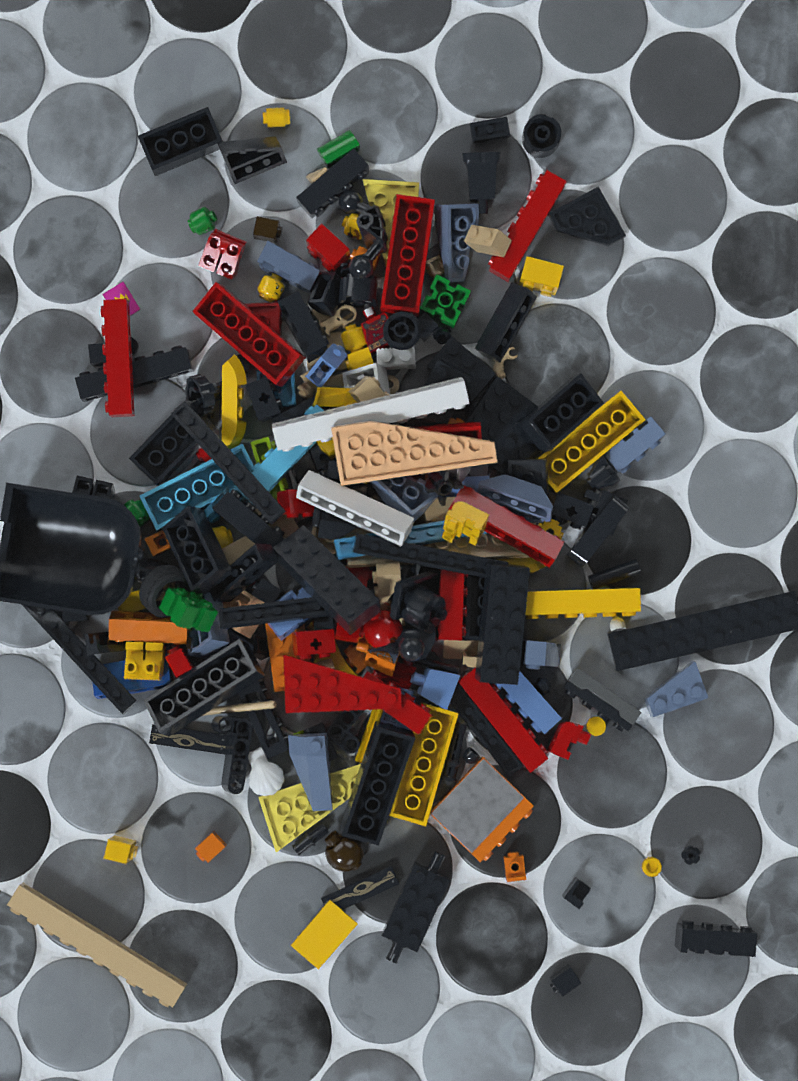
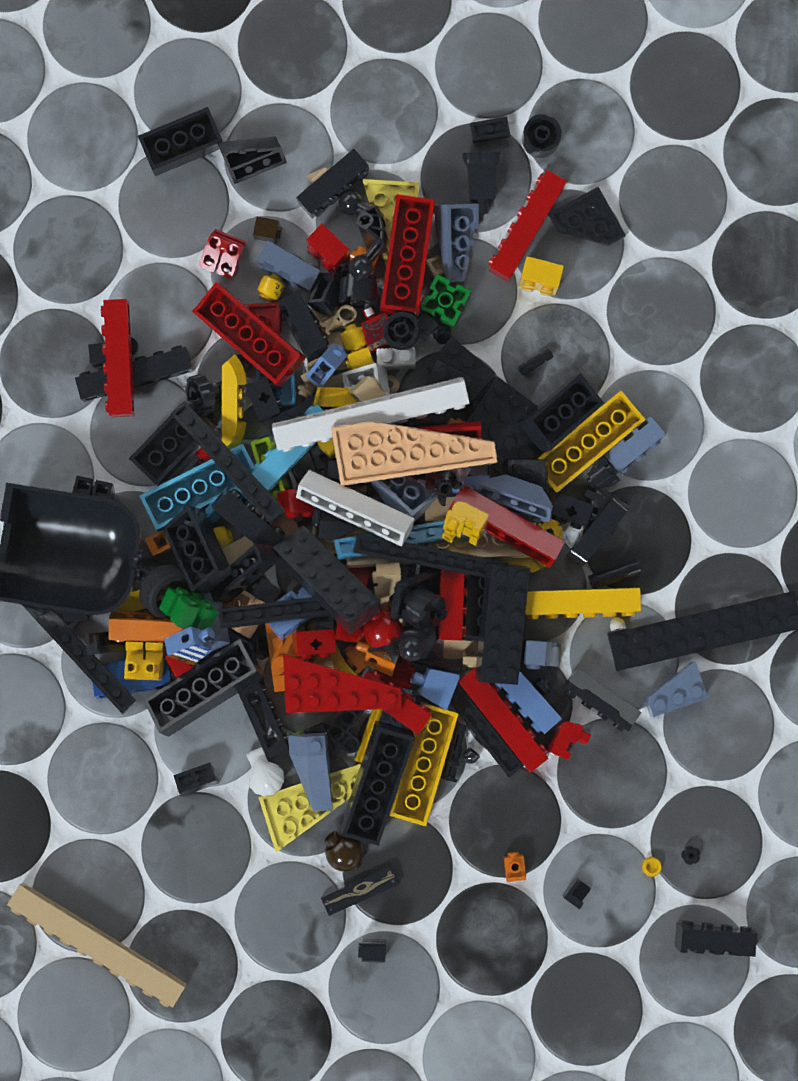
(120, 849): yellow brick -> none
(122, 292): dark pink sticker -> none
(138, 510): green head -> none
(190, 644): none -> medium blue torso
(191, 740): tile -> none
(196, 779): none -> black hinge
(202, 221): green head -> none
(210, 847): orange brick -> none
(232, 755): black beam -> none
(242, 707): tan piece -> none
(276, 117): yellow brick -> none
(310, 839): black axle -> none
(324, 934): yellow window -> none
(337, 148): green brick -> none
(350, 226): yellow head -> none
(372, 950): none -> black brick
(415, 907): black brick -> none
(482, 809): flat silver panel -> none
(487, 240): tan brick -> none
(498, 367): tan piece -> none
(505, 322): black brick -> none
(535, 362): none -> black axle
(564, 981): black brick -> none
(595, 726): yellow tile -> none

